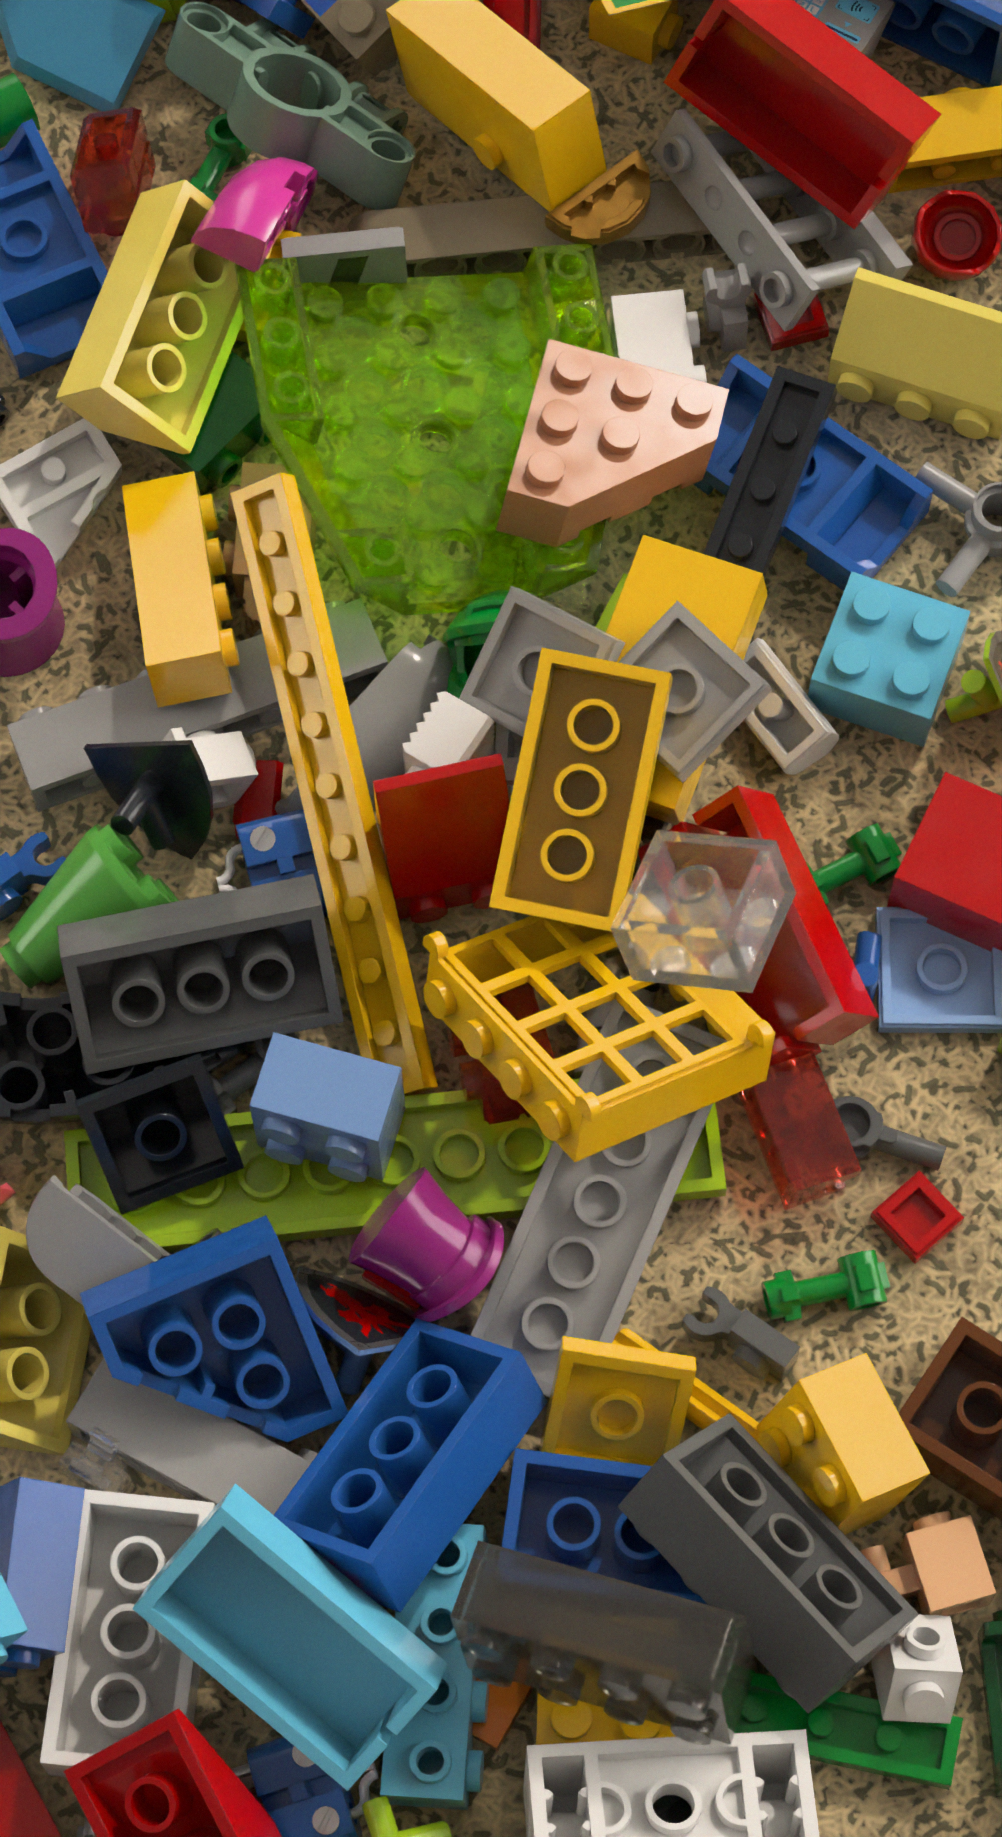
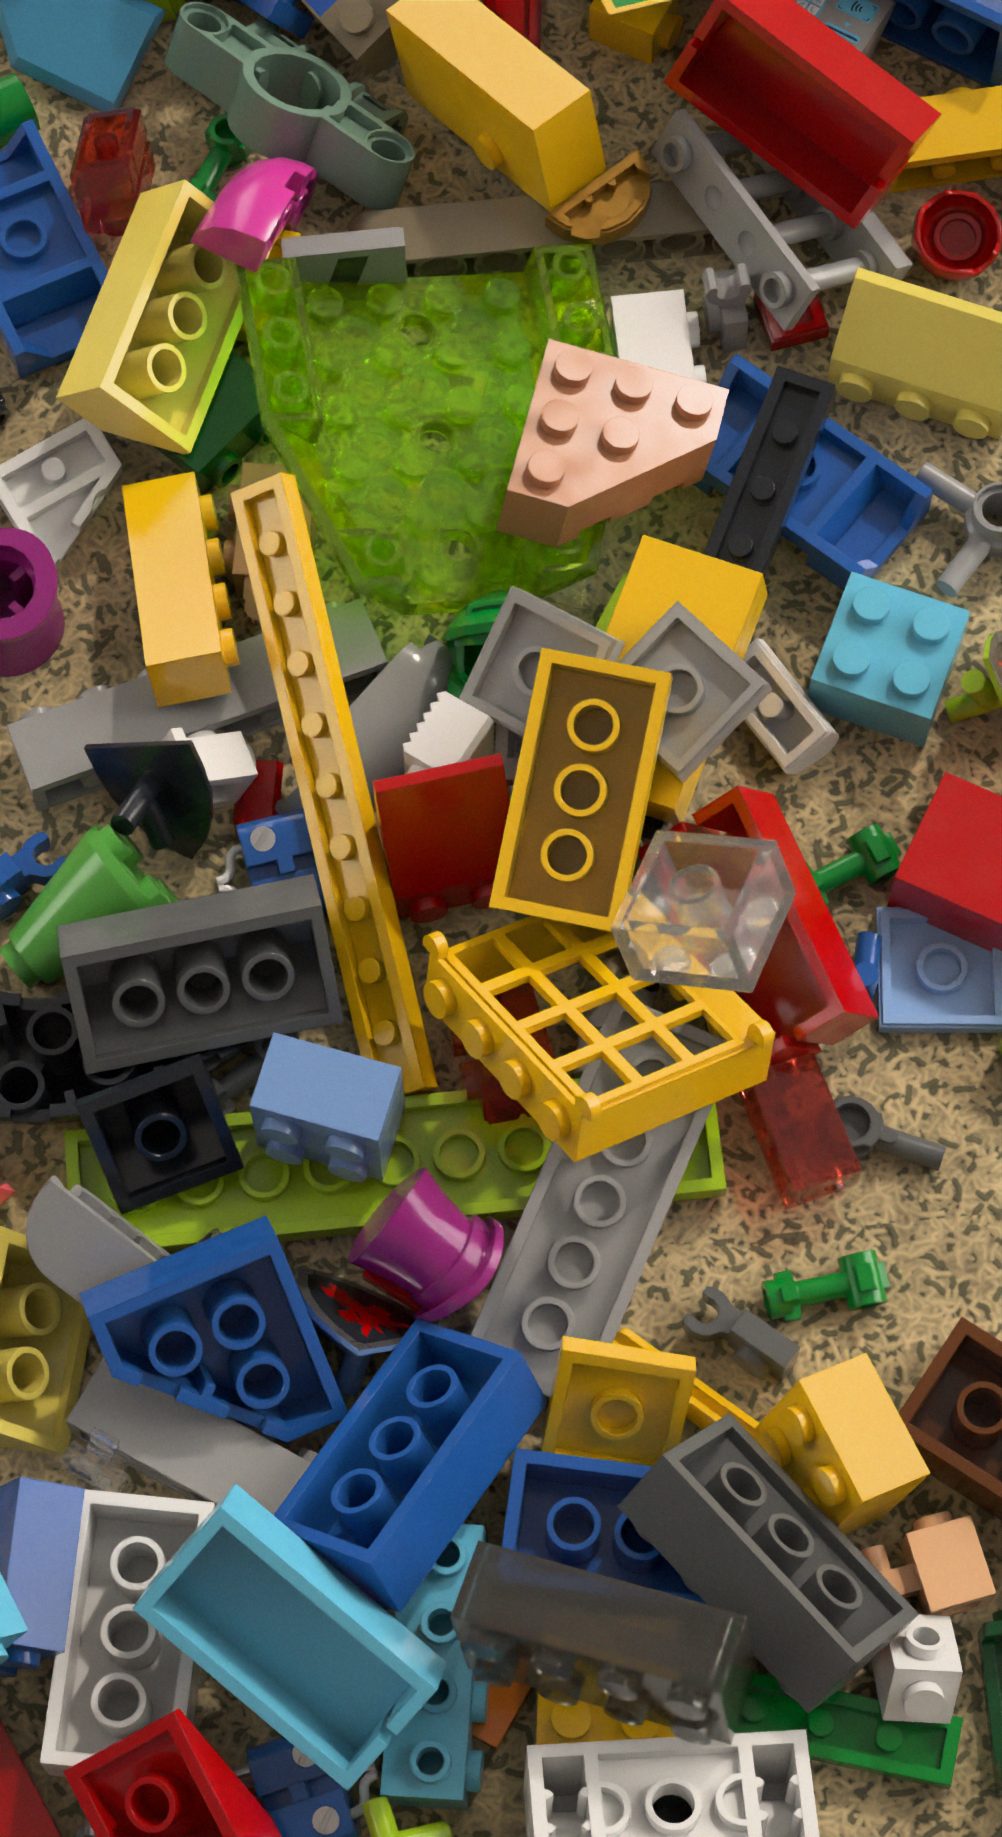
(917, 1217): red tile -> none

